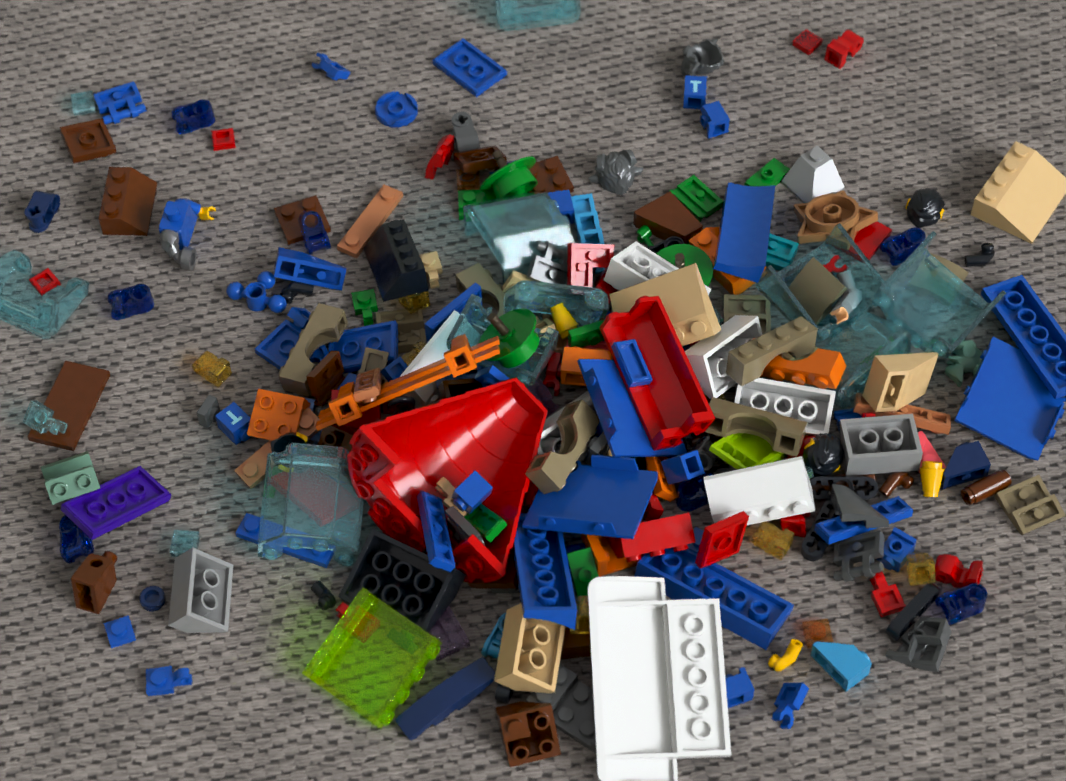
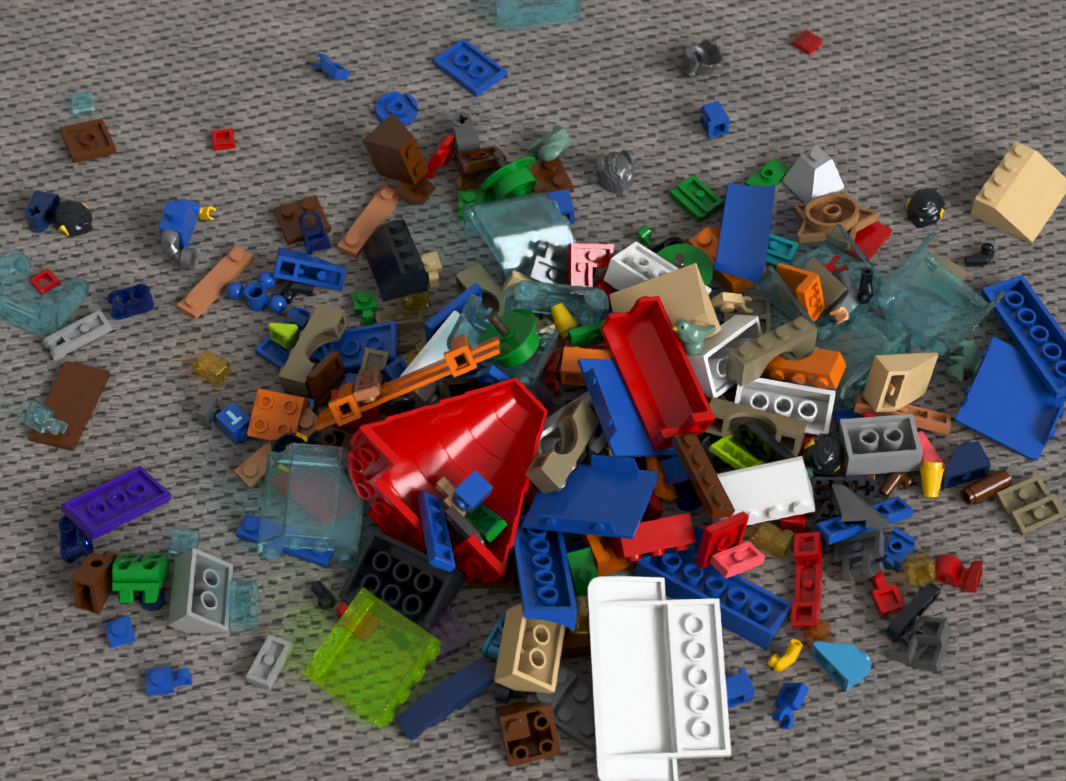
(70, 477): sand green panel -> none
(72, 218): none -> black hair
(77, 335): none -> light grey plate
(118, 98): blue plate -> none
(127, 202): reddish brown slope -> none
(142, 573): none -> green hips
(195, 116): clear blue piece -> none
(215, 282): none -> nougat plate
(244, 605): none -> clear light blue slope
(269, 662): none -> light grey plate
(284, 334): none -> lime slope
(395, 152): none -> reddish brown slope
(415, 193): none -> reddish brown bracket
(550, 144): none -> sand green animal
(587, 221): dark azure slope -> none
(631, 363): blue tile -> none
(668, 218): reddish brown slope -> none
(692, 335): none -> sand green animal
(694, 92): blue brick -> none
(702, 475): none -> reddish brown plate
(727, 302): none -> tan plate
(737, 559): none -> coral plate
(755, 443): none -> black beam
(805, 287): none -> orange bracket
(808, 580): none -> red slope
(838, 48): red leg -> none
(865, 286): none -> black arm
(902, 245): clear blue piece -> none
(958, 605): clear blue piece -> none

